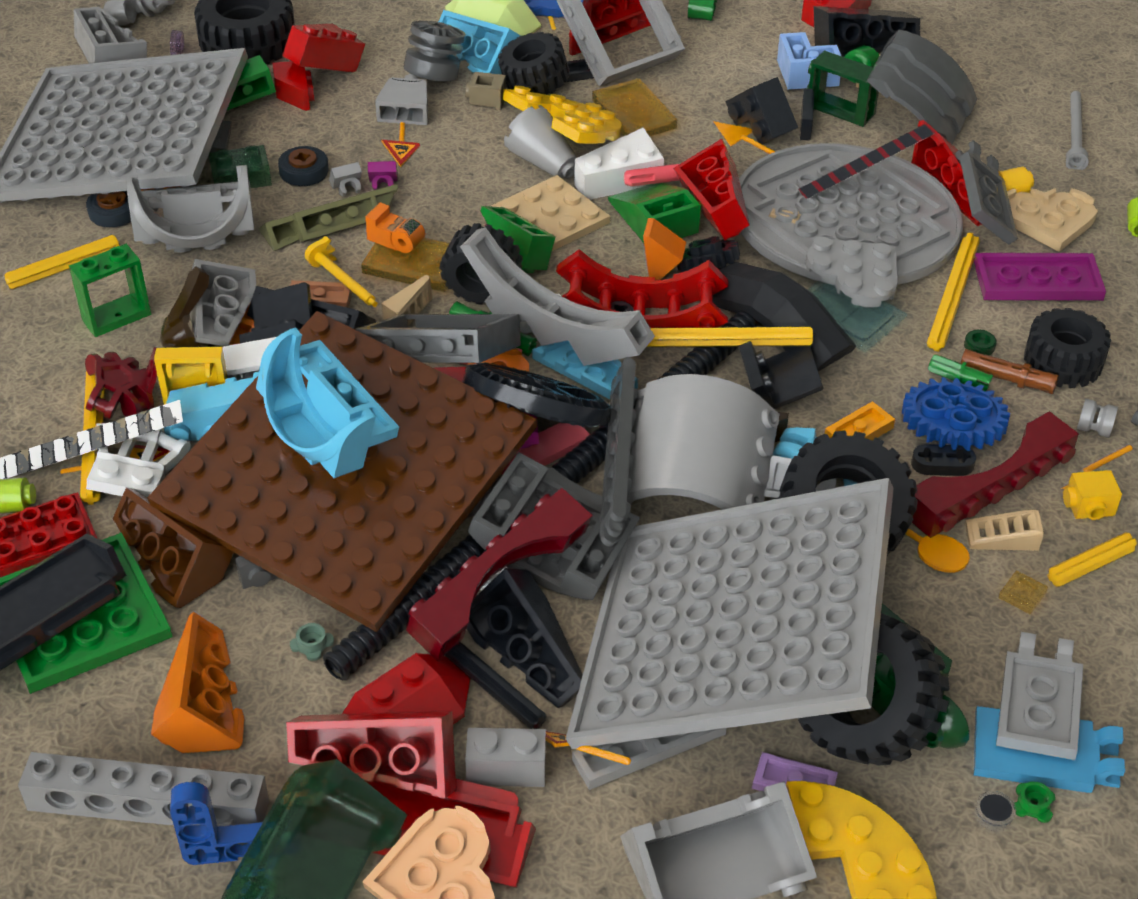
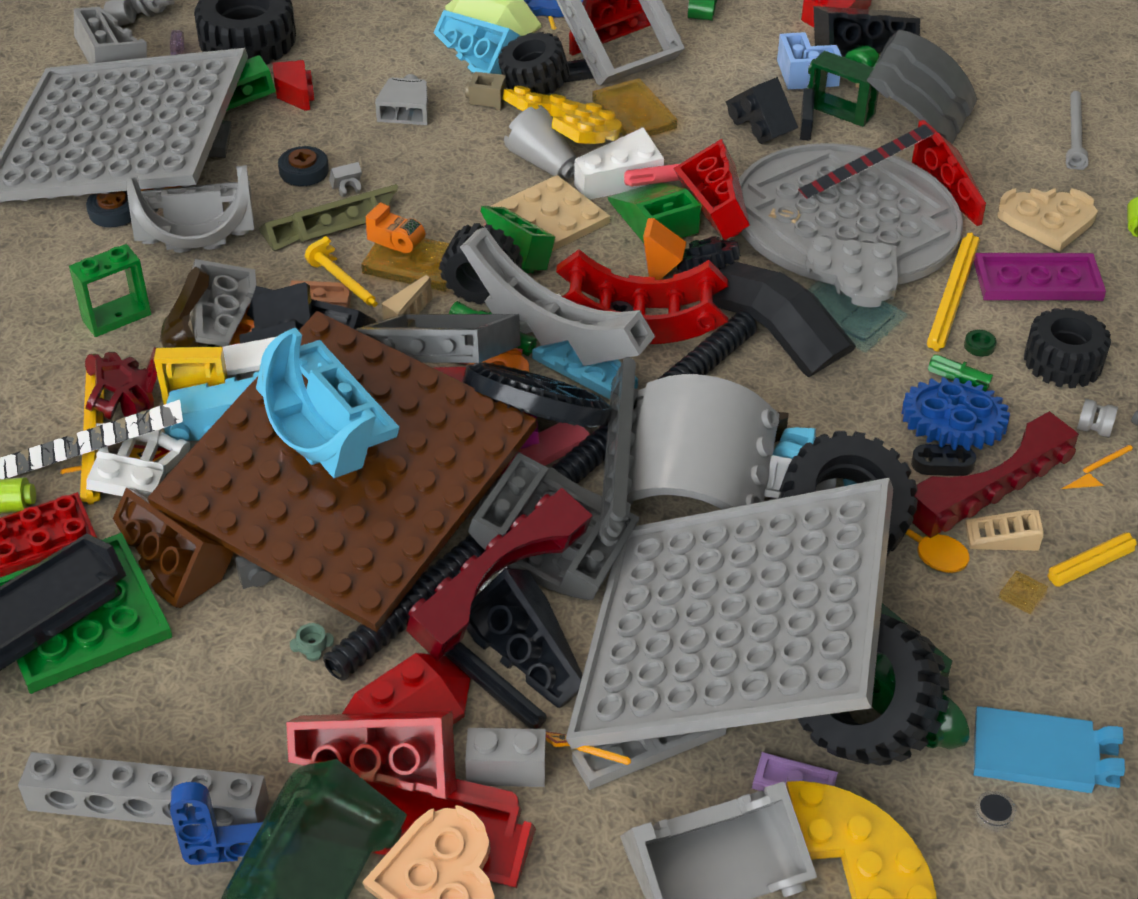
(58, 263): yellow axle -> none
(195, 699): orange wedge -> none
(224, 164): clear green brick -> none
(324, 47): red wedge -> none
(382, 172): magenta tile -> none
(400, 150): piece -> none
(434, 50): dark grey wheel -> none
(731, 336): yellow axle -> none
(736, 133): light orange piece -> none
(783, 376): black bracket -> none
(868, 420): light orange plate -> none
(987, 193): dark grey tile -> none
(1013, 372): dark orange pin -> none
(1018, 178): yellow brick -> none
(1039, 793): green plate -> none
(1041, 700): light grey tile -> none
(1092, 494): yellow brick -> none

